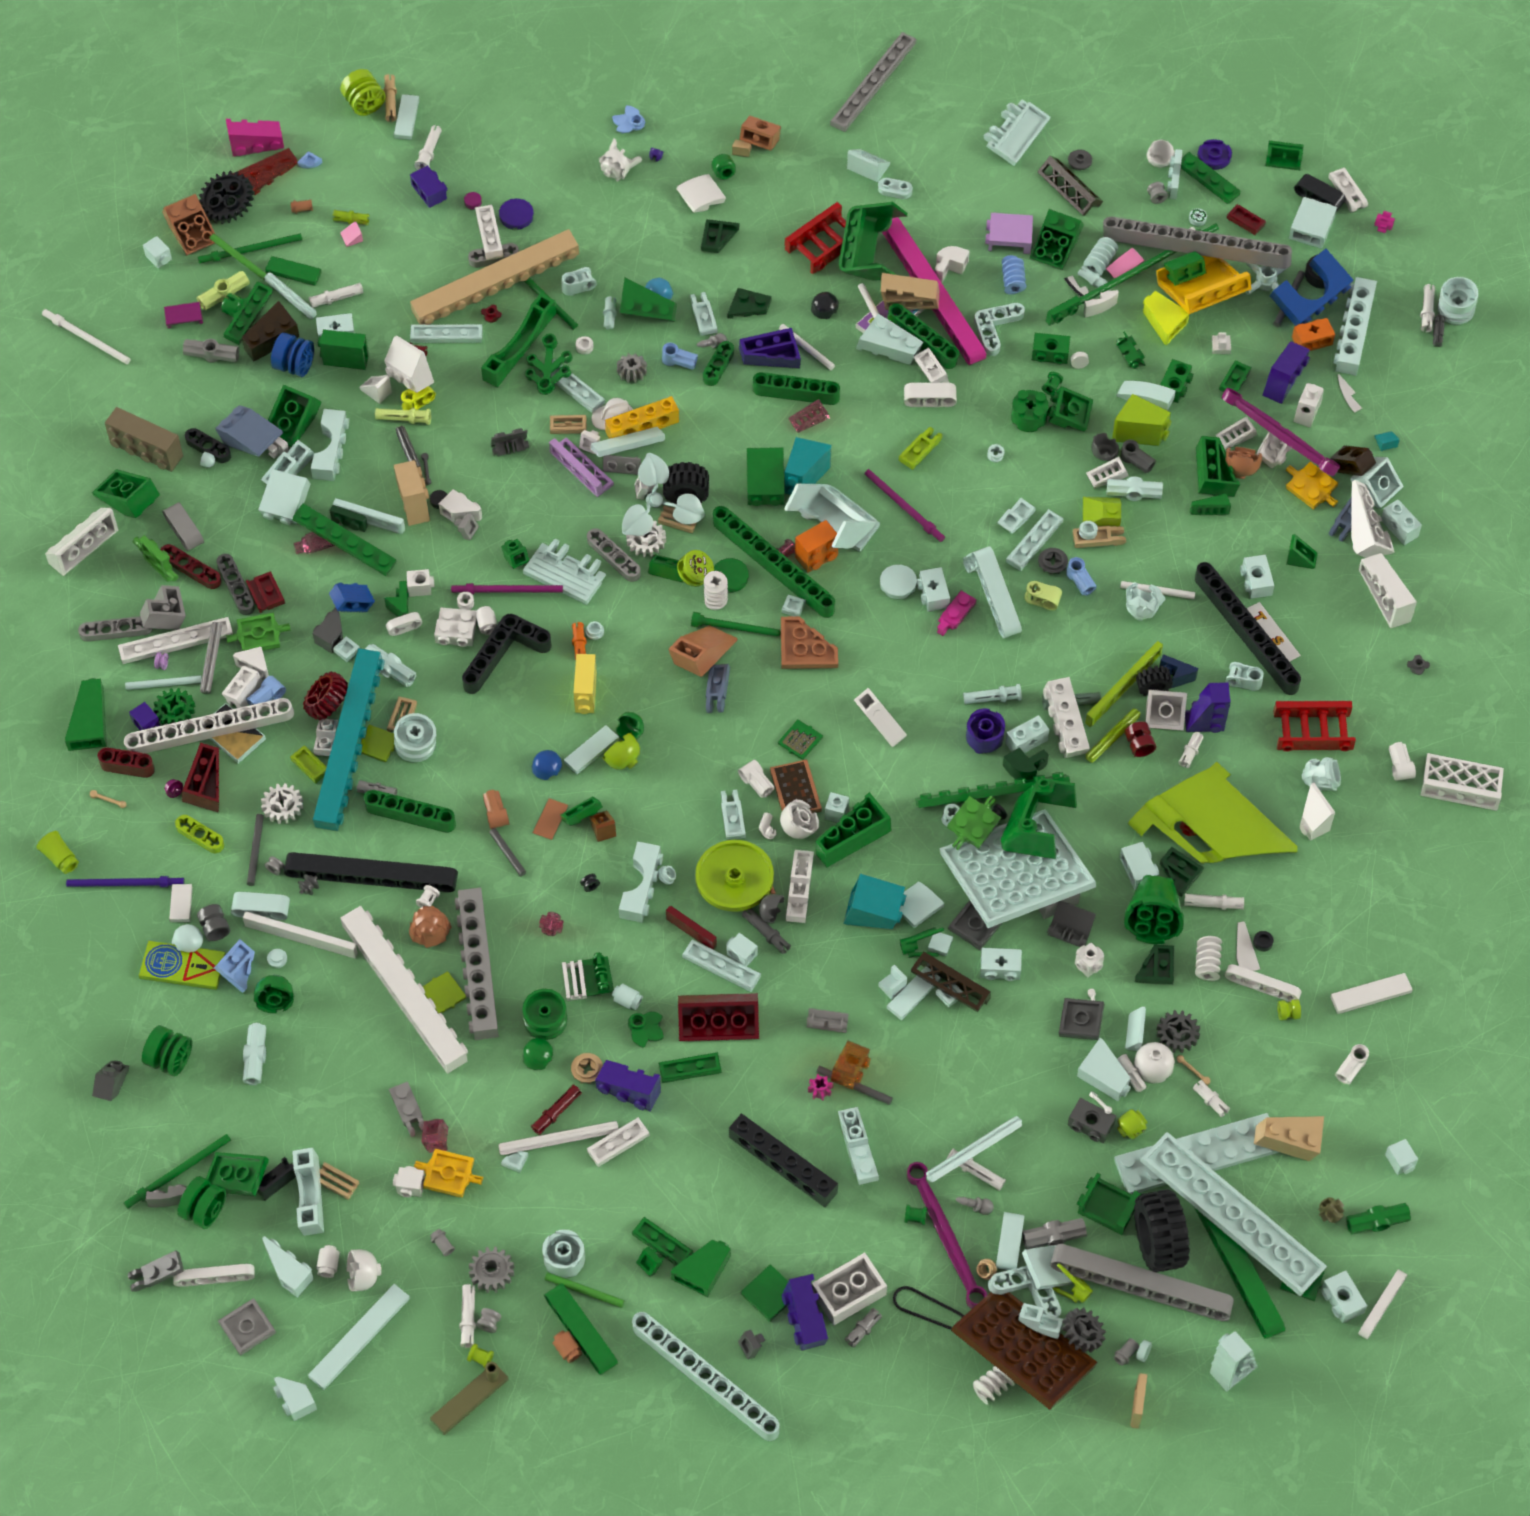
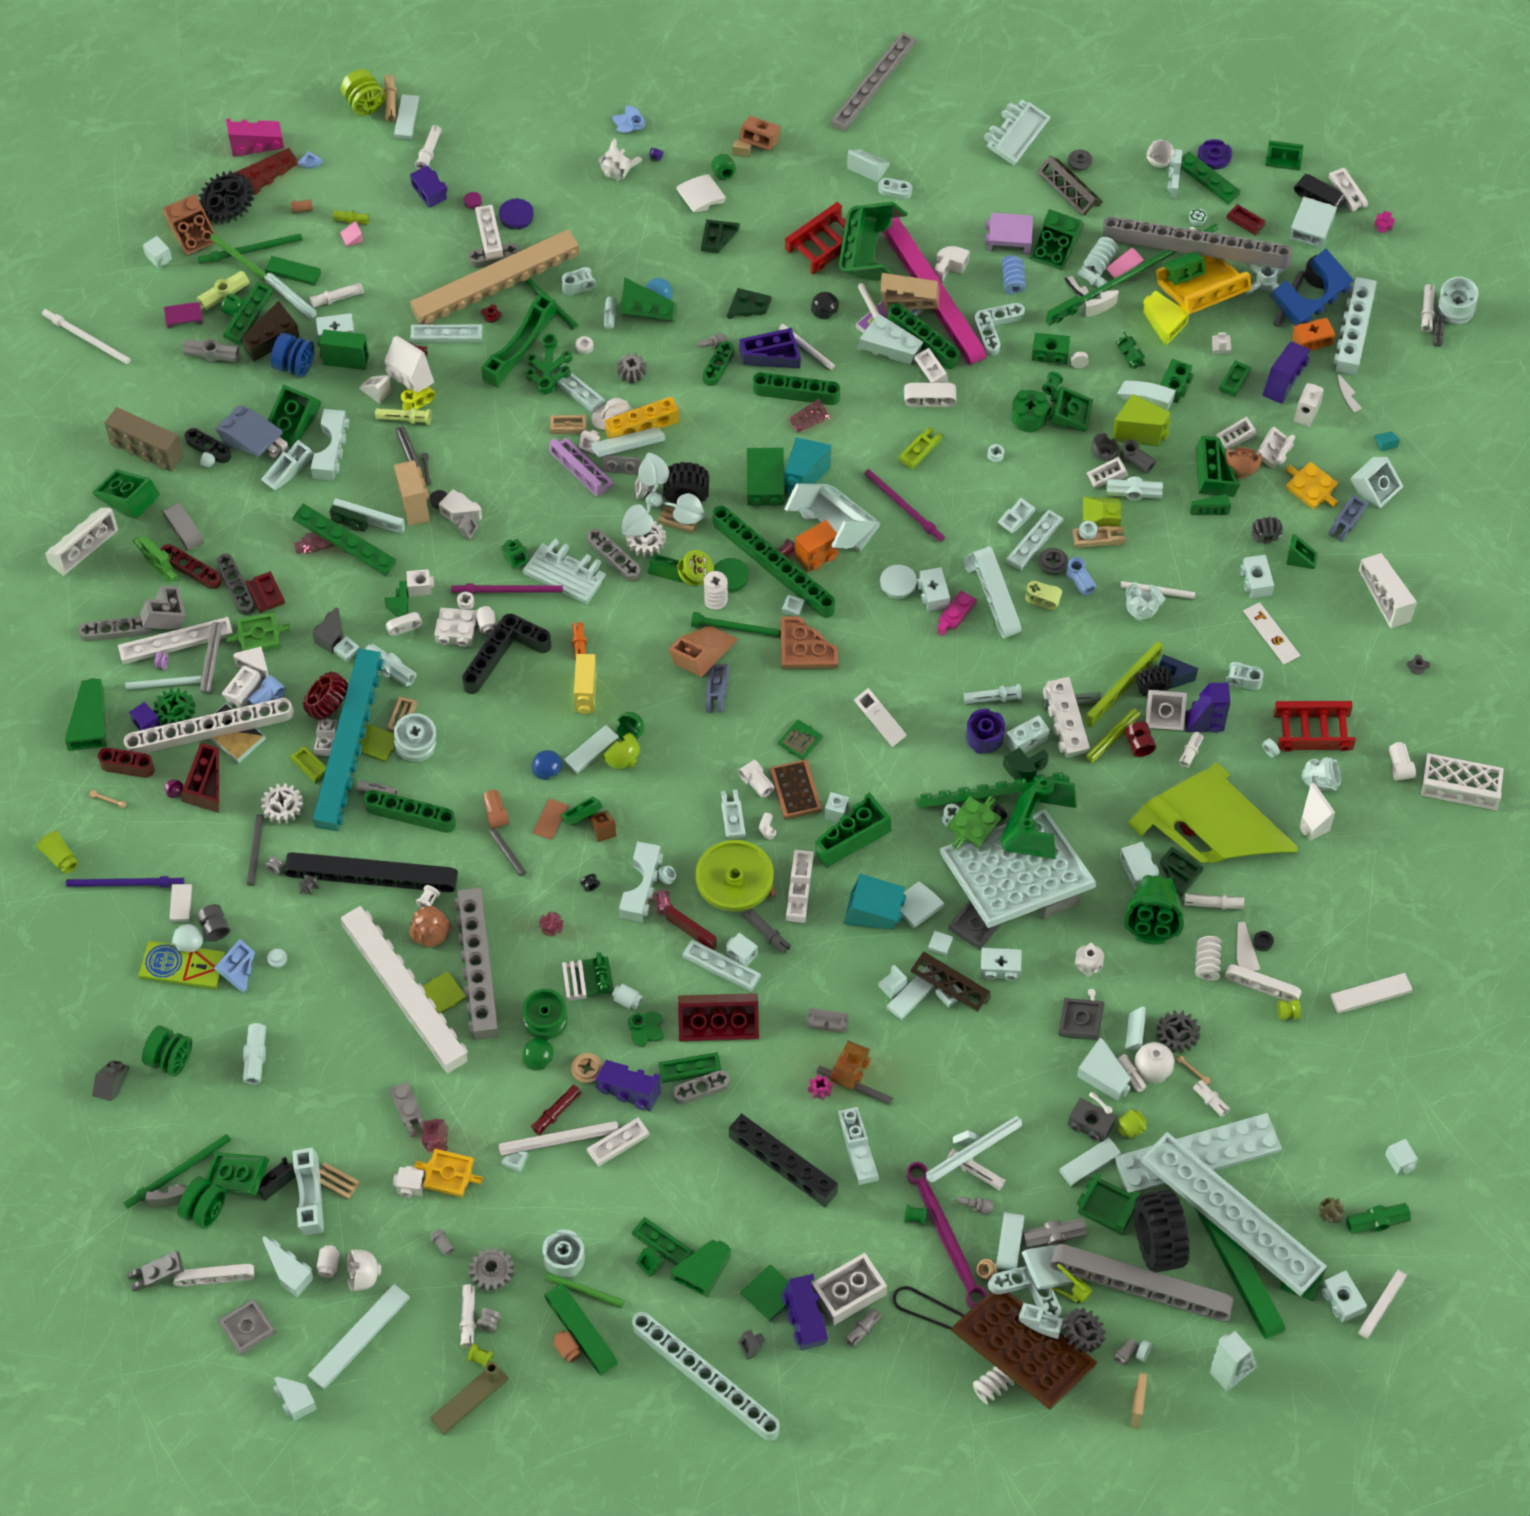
(203, 841): lime beam -> none
(265, 905): light aqua beam -> none
(273, 994): green cylinder -> none
(283, 496): light aqua brick -> none
(300, 934): white tile -> none
(351, 597): blue brick -> none
(516, 436): dark grey hinge -> none
(594, 630): light aqua plate -> none
(662, 900): none -> clear pink bush
(673, 355): light blue piece -> none
(703, 315): light aqua hinge -> none
(717, 1087): none -> light grey beam
(769, 907): dark grey hair -> none
(799, 820): white cylinder -> none
(909, 944): green plant -> none
(966, 1138): none -> light aqua tile
(1071, 924): dark grey hinge -> none
(1089, 1162): none -> light aqua tile
(1157, 192): light grey wheel -> none
(1158, 966): dark green wing -> none
(1249, 636): black beam -> none
(1267, 530): none -> dark grey gear
(1270, 748): none -> light aqua tile
(1291, 1135): tan wedge -> none
(1325, 464): magenta piece -> none
(1352, 1065): white piece -> none
(1354, 460): dark brown brick -> none
(1366, 529): white wedge -> none
(1401, 522): light aqua brick -> none

